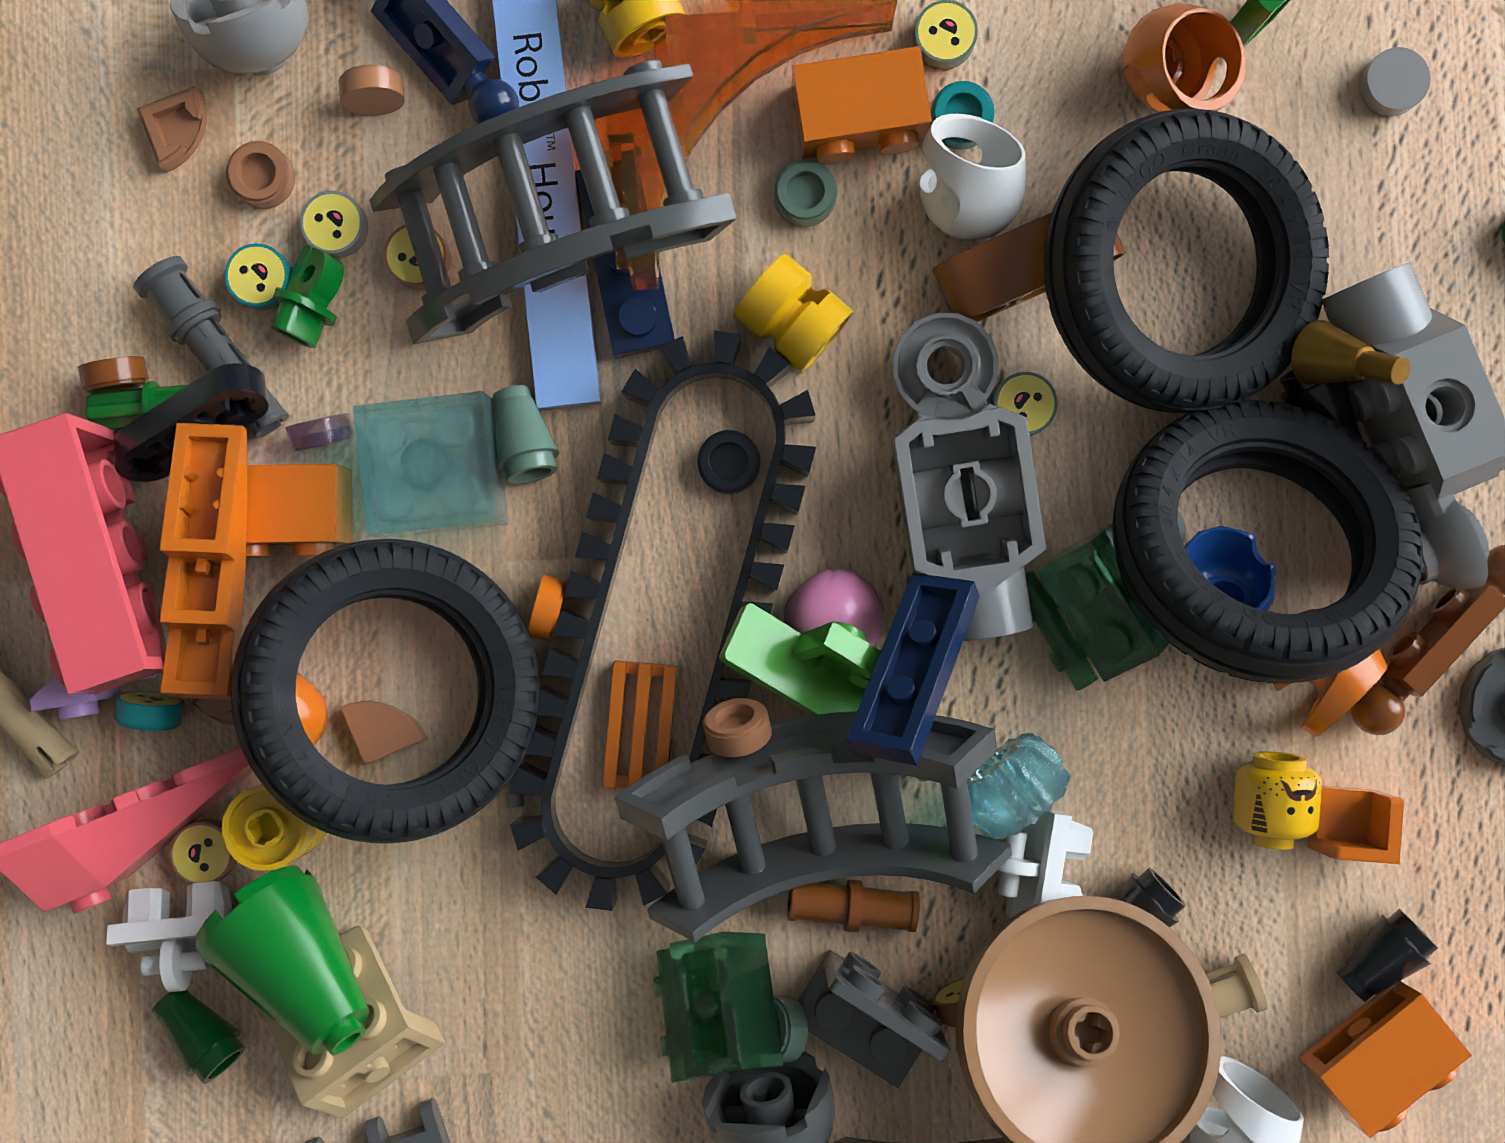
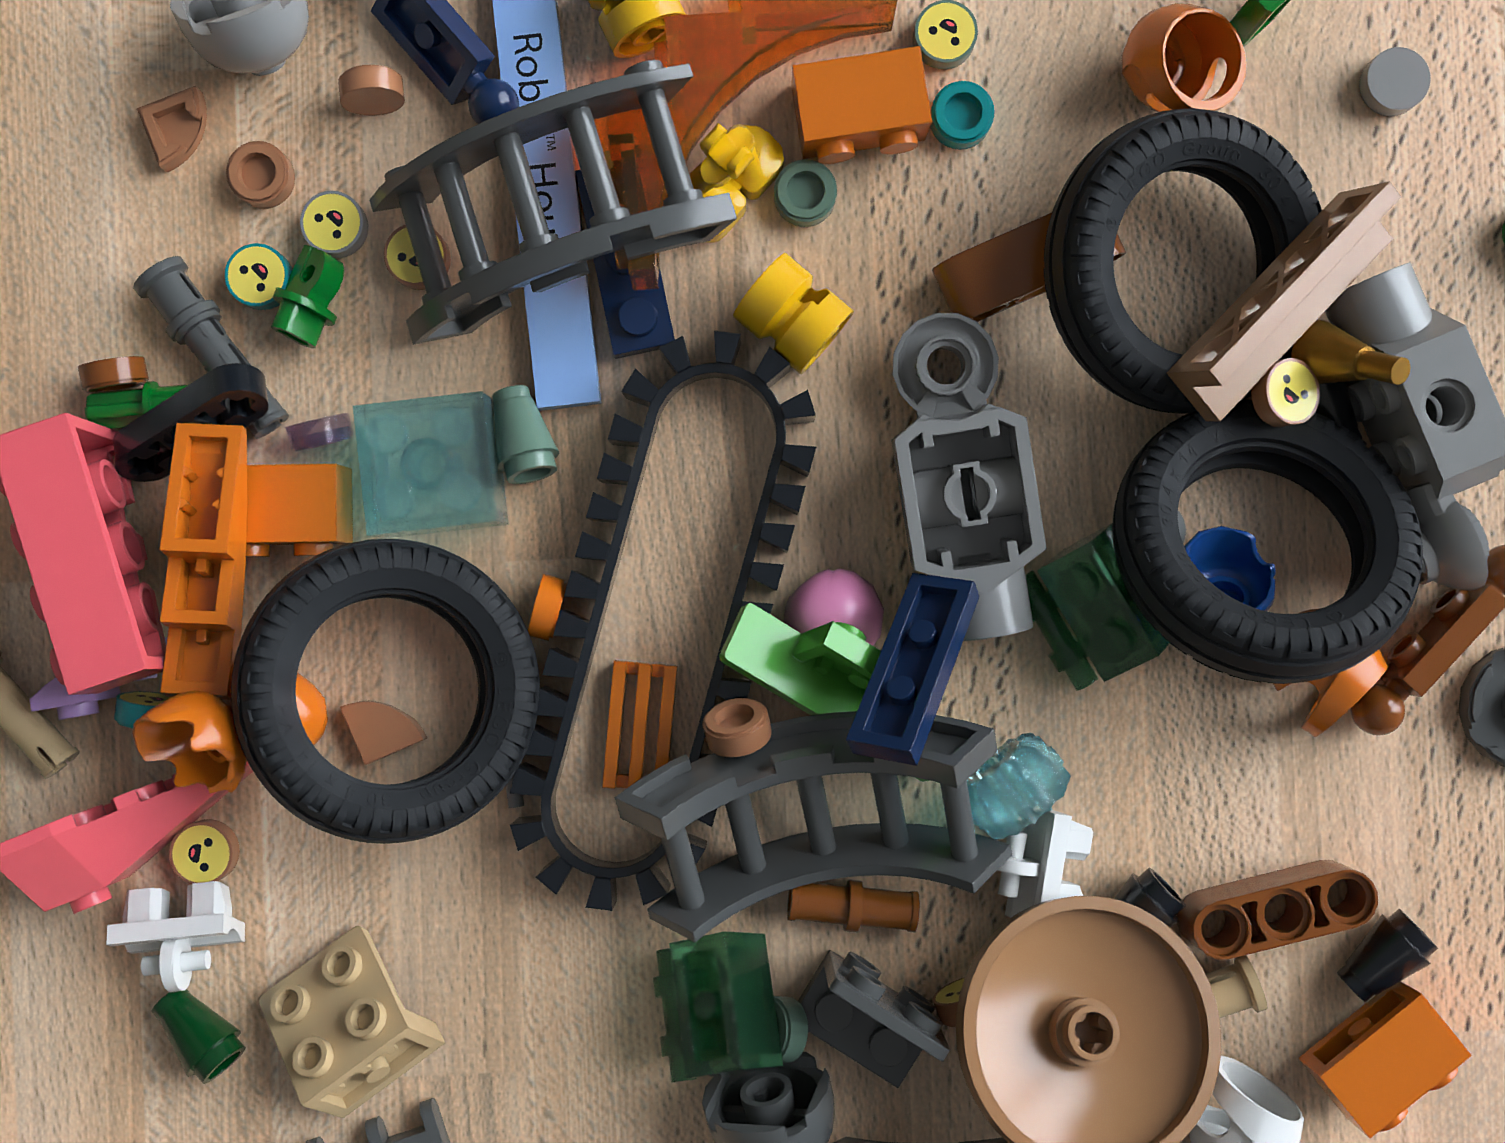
(197, 737): none -> orange hair
(282, 834): yellow wheel -> none
(288, 959): green cone -> none
(728, 462): black tile -> none
(739, 164): none -> yellow piece
(968, 197): white helmet -> none
(1030, 397): light yellow tile -> none
(1277, 799): yellow head -> none
(1284, 300): none -> fence
(1286, 393): none -> tile
(1305, 914): none -> dark orange beam
(1359, 825): orange panel -> none

